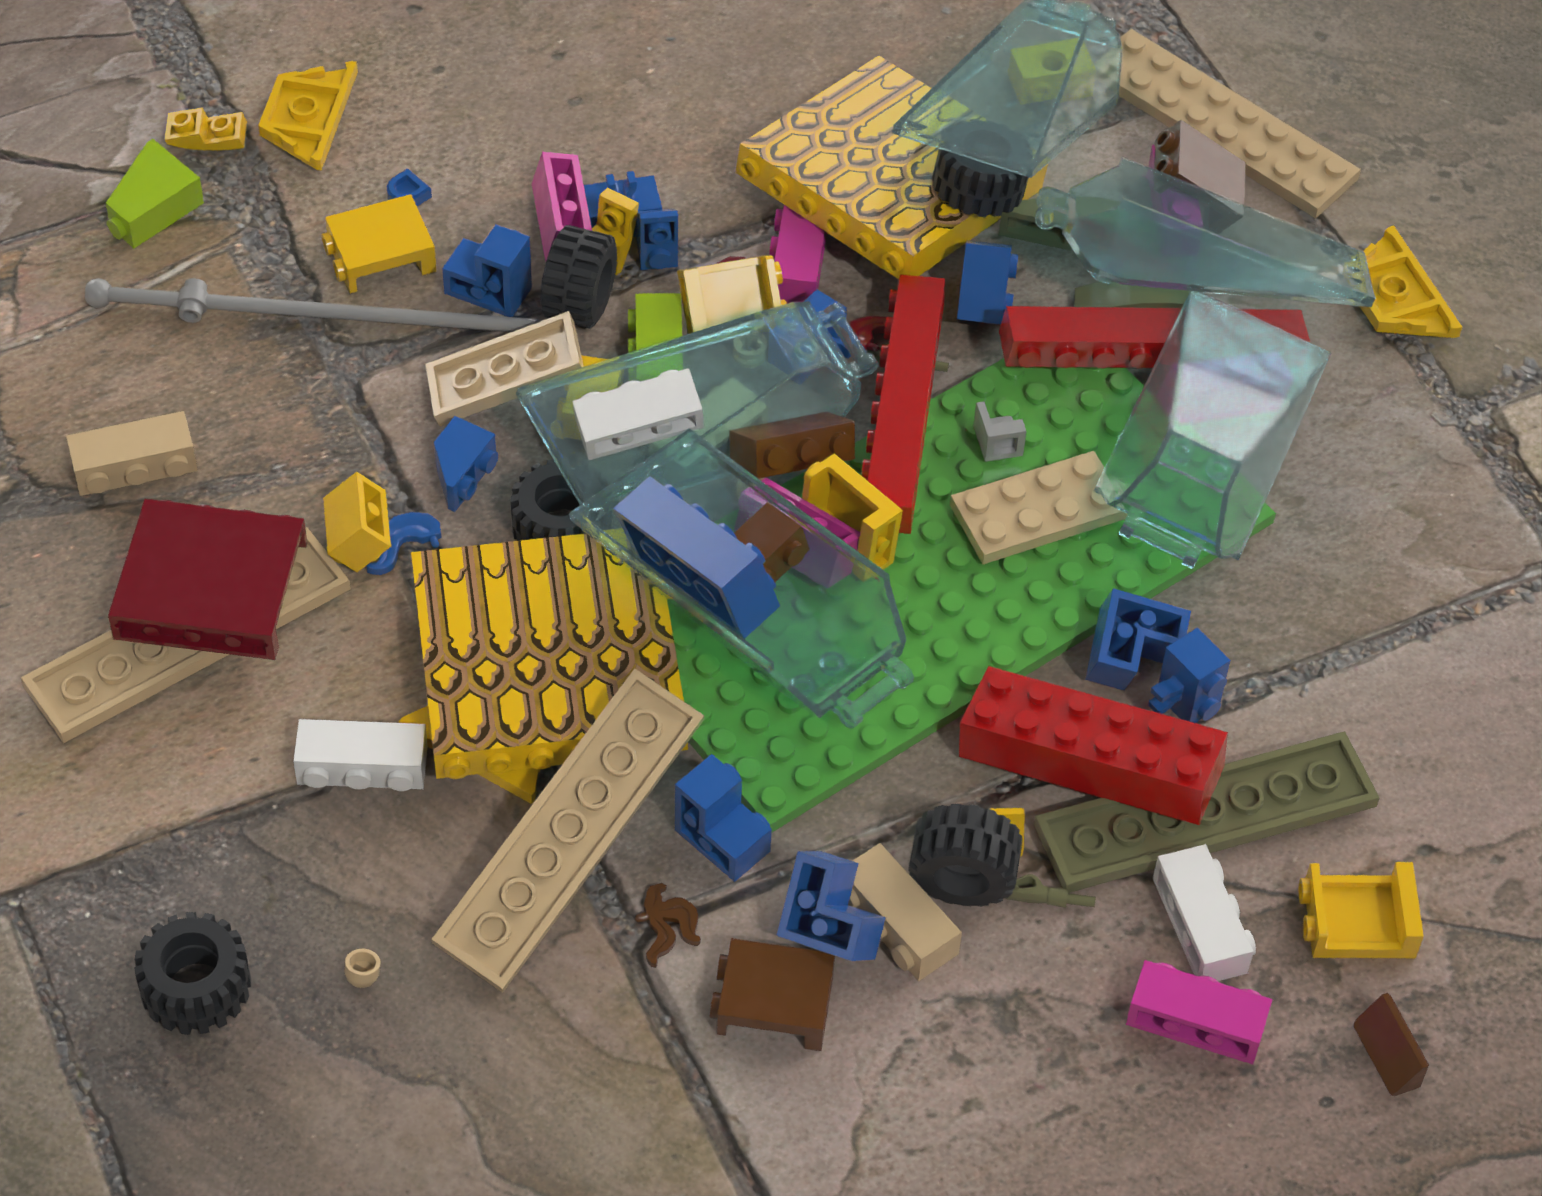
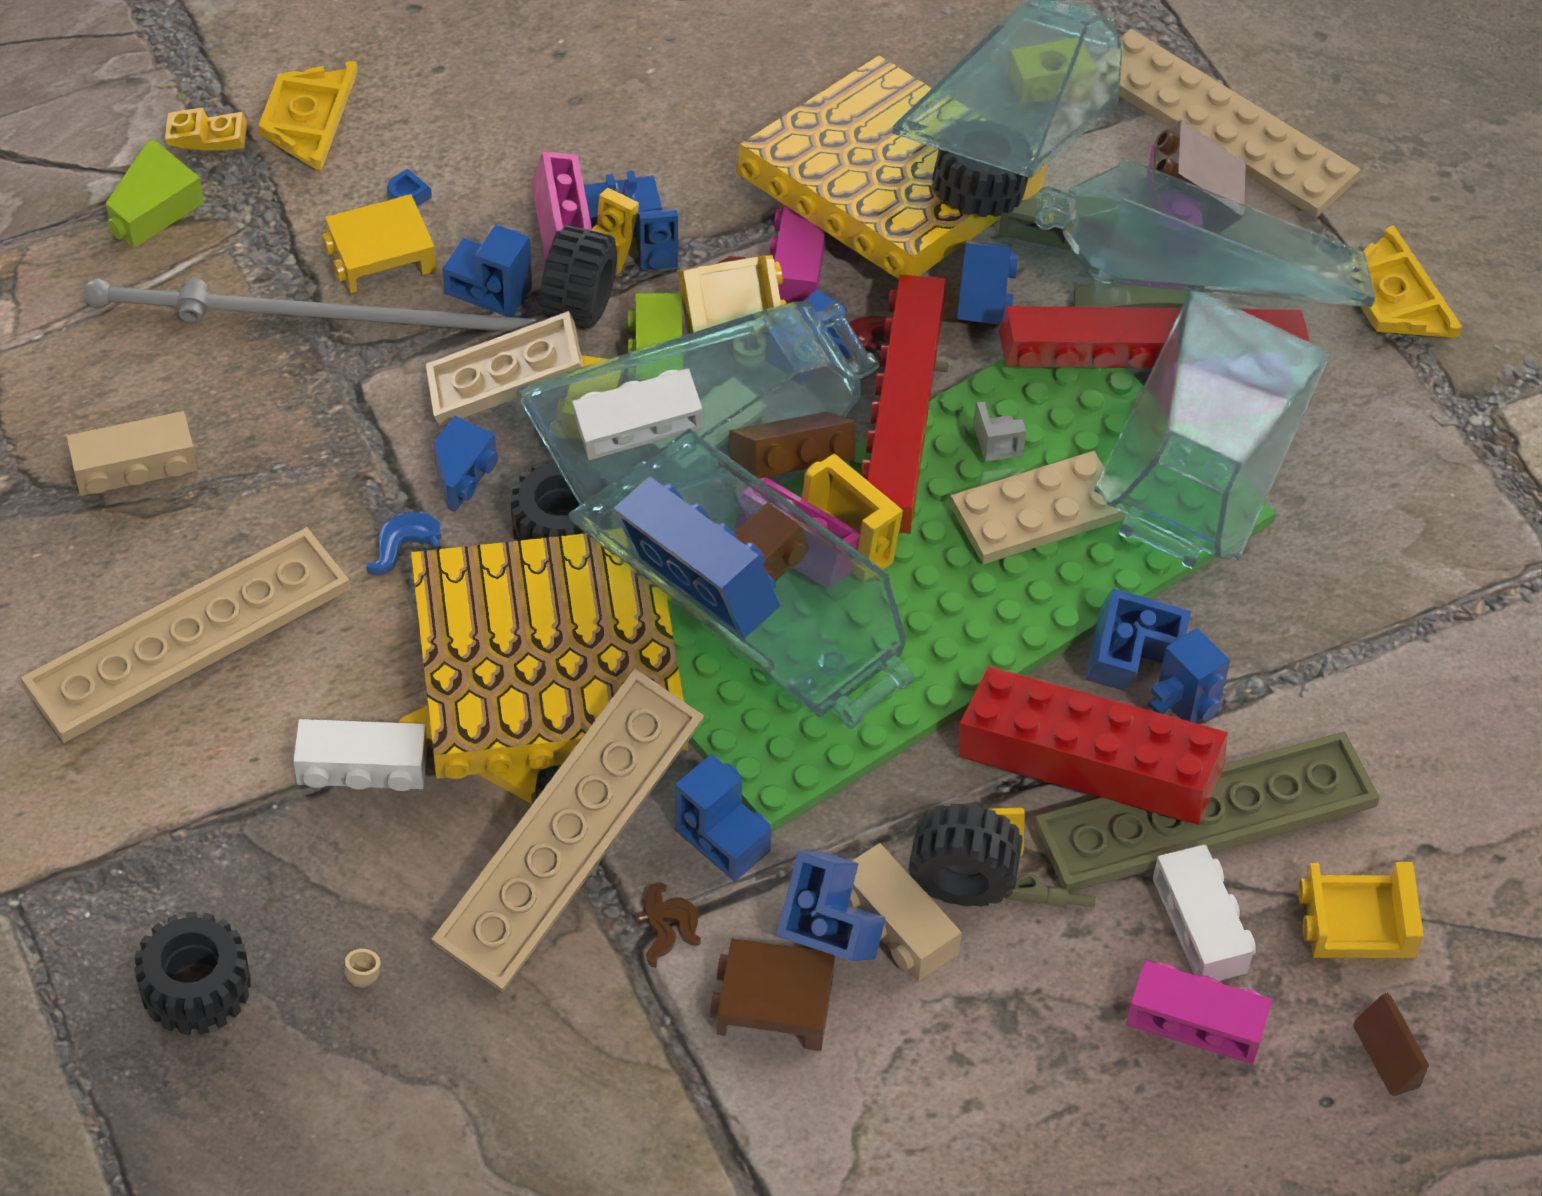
(206, 578): dark red panel -> none
(356, 522): yellow brick -> none

